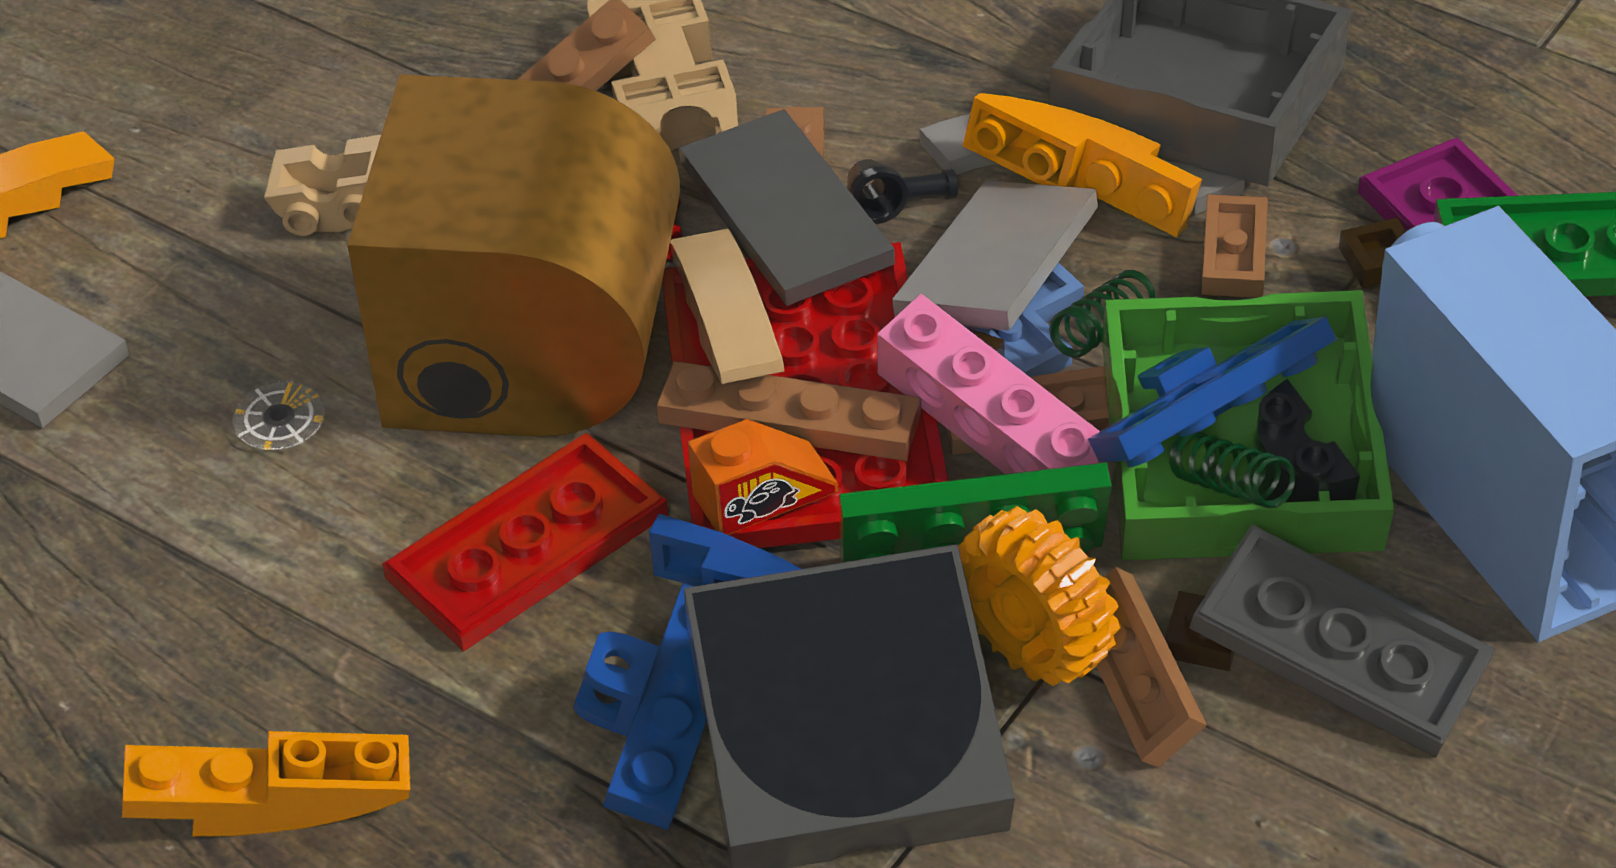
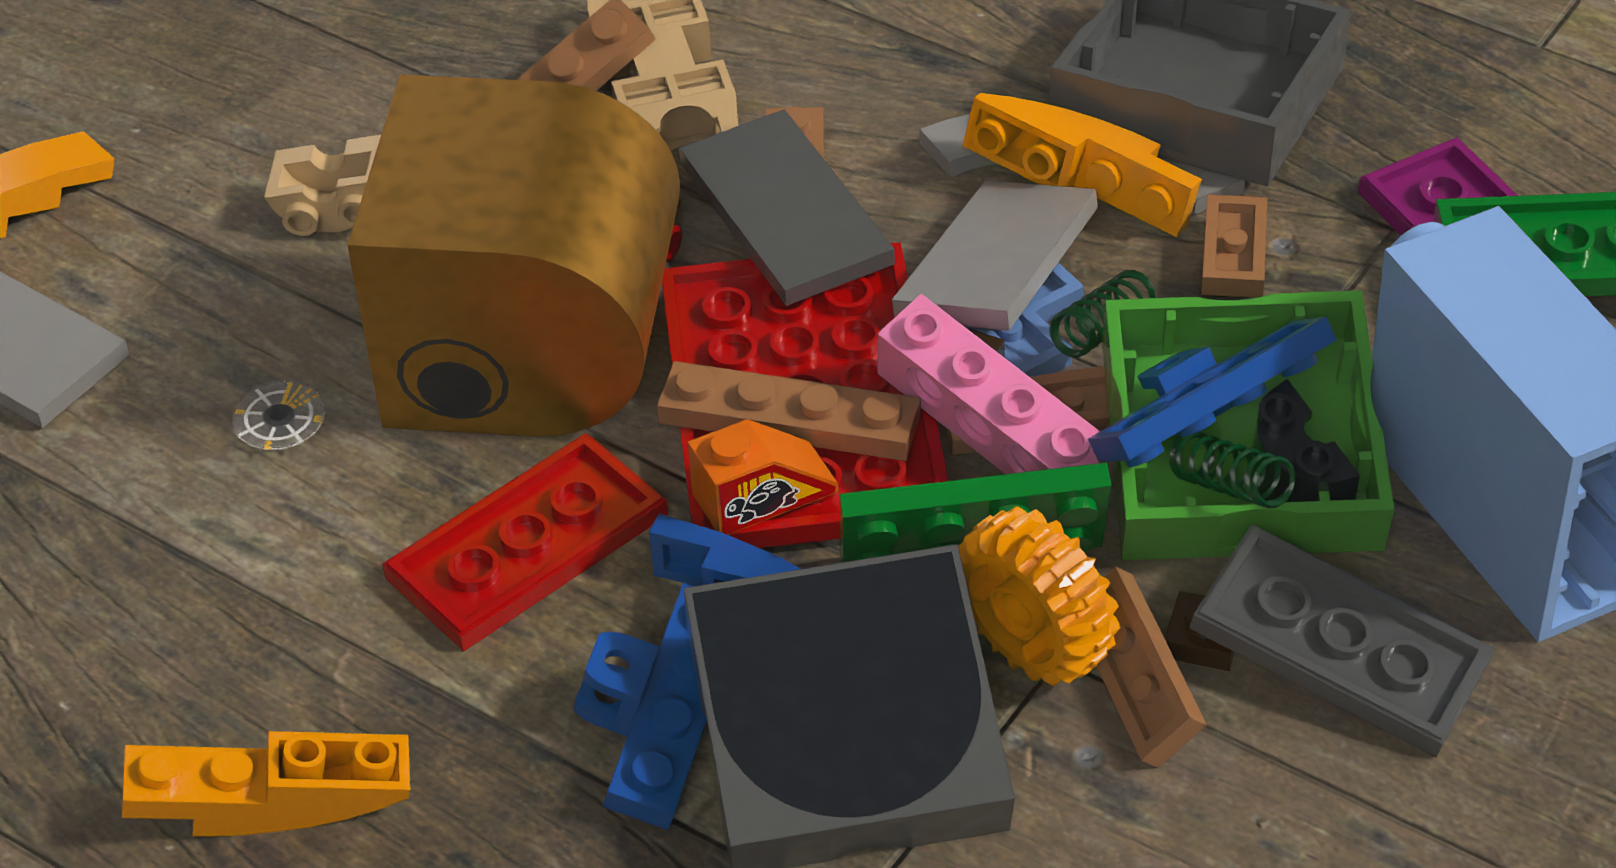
(726, 306): tan slope -> none
(890, 192): black bar -> none
(1365, 248): dark brown plate -> none

